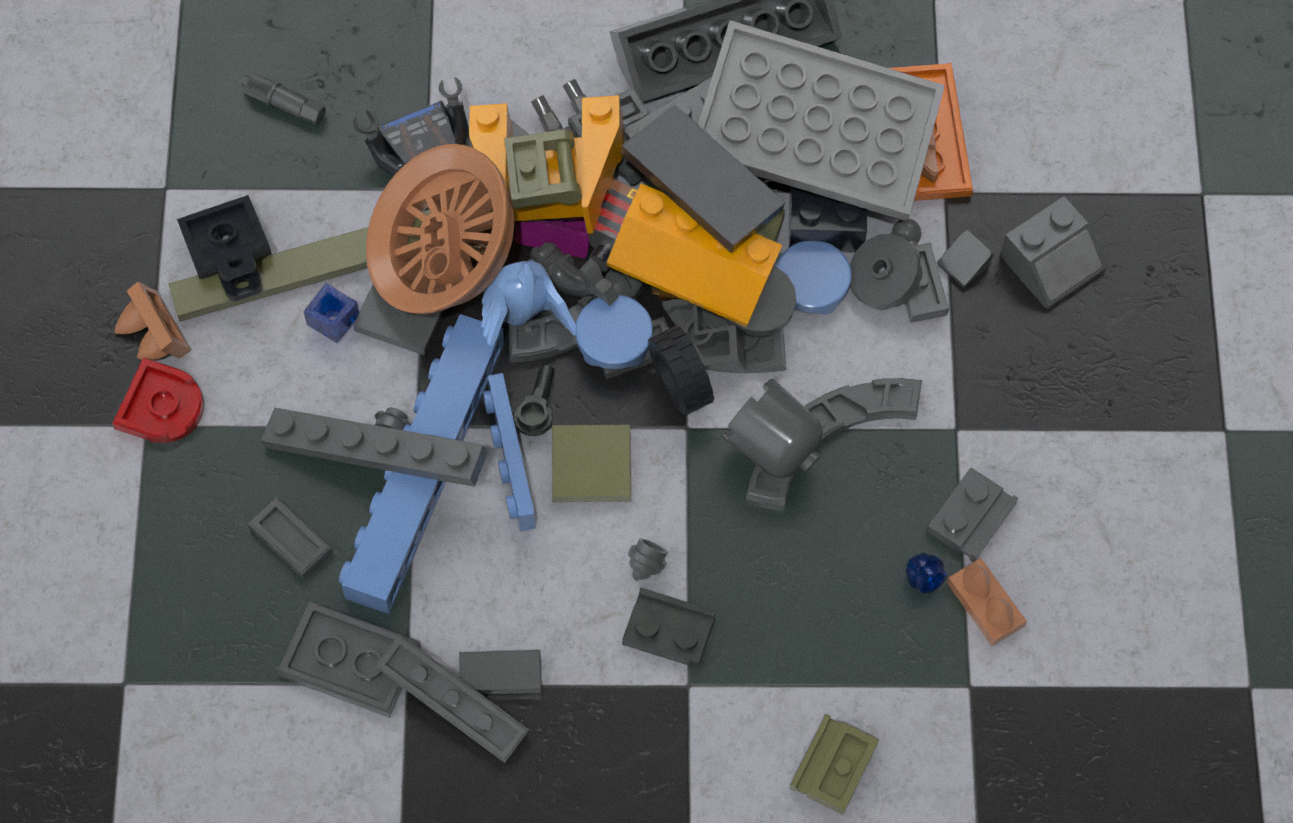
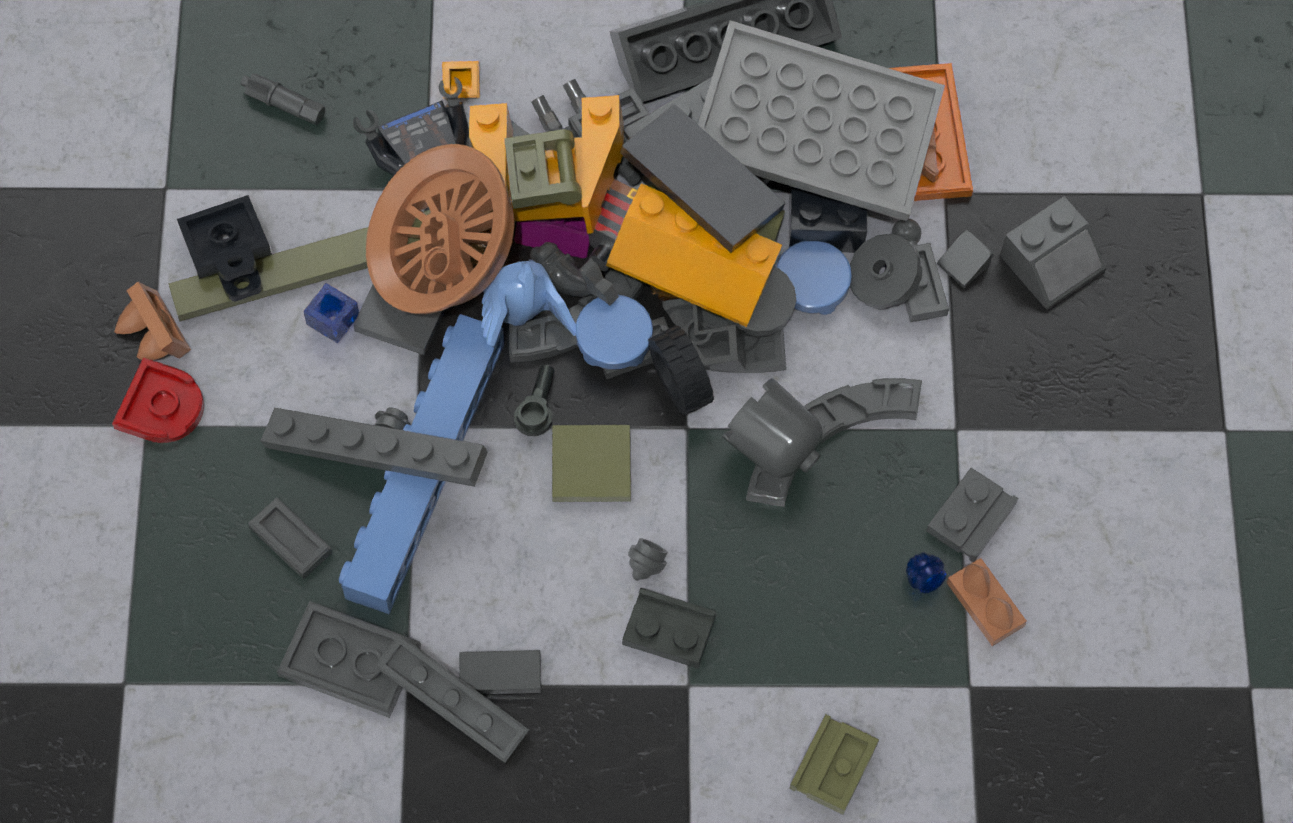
(467, 72): none -> light orange slope
(512, 467): medium blue plate -> none

